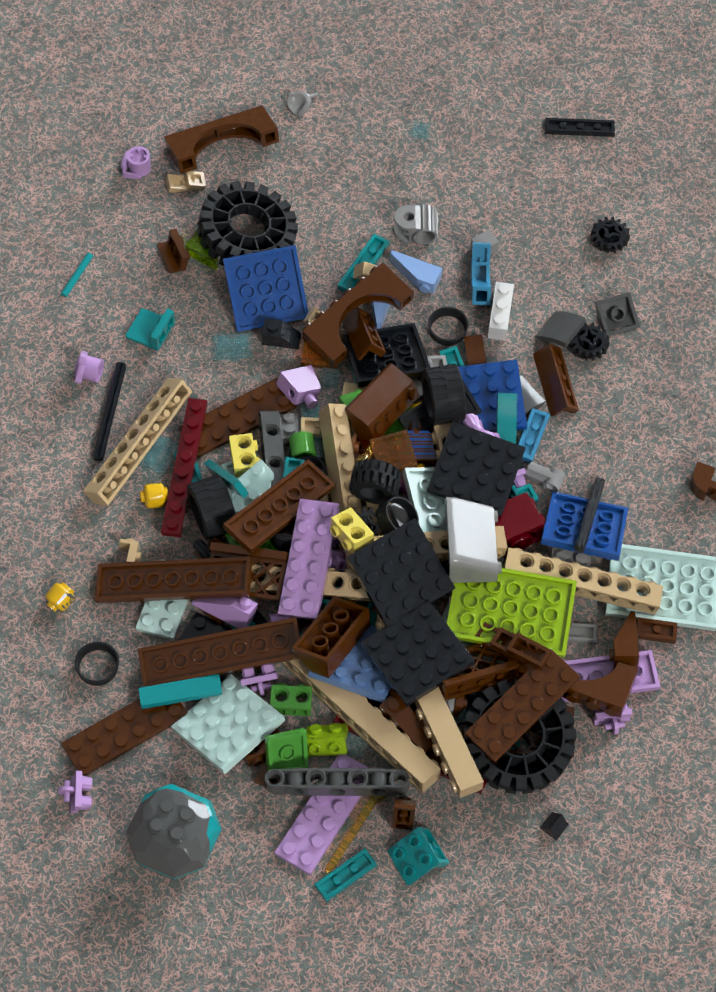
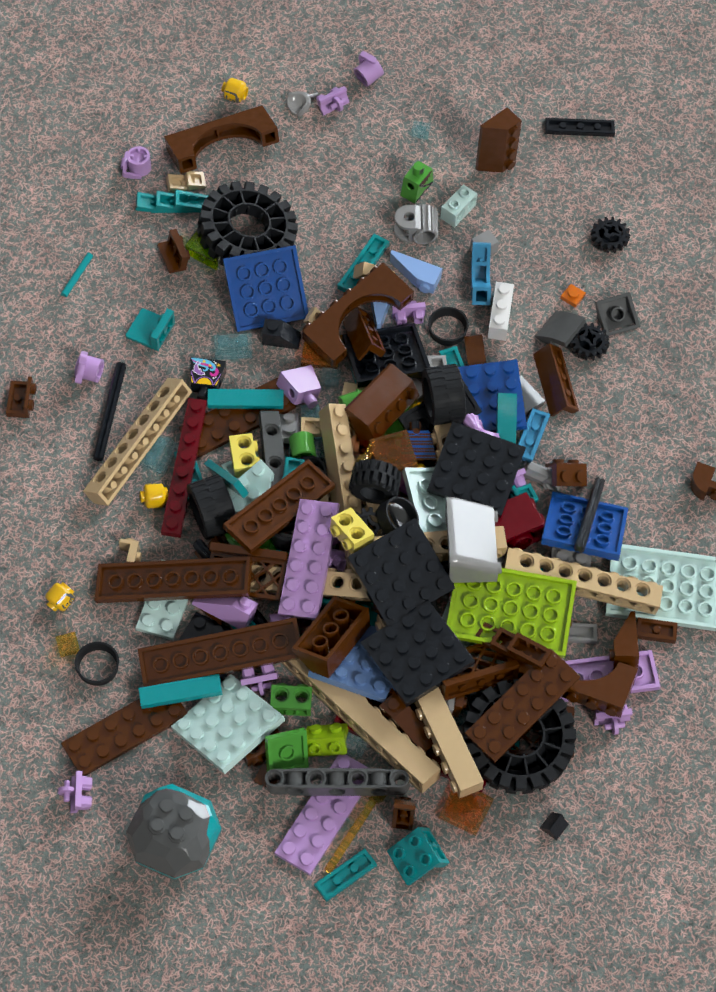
(20, 398): none -> reddish brown bracket
(67, 644): none -> clear yellow plate
(170, 203): none -> teal slope
(206, 375): none -> torso
(235, 90): none -> yellow head
(245, 399): none -> teal tile
(333, 101): none -> lavender hips
(368, 70): none -> lavender piece
(413, 309): none -> lavender hips
(418, 176): none -> bright green torso
(458, 205): none -> light aqua brick
(467, 811): none -> clear orange plate
(498, 142): none -> reddish brown slope
(568, 474): none -> reddish brown bracket
(573, 295): none -> orange plate

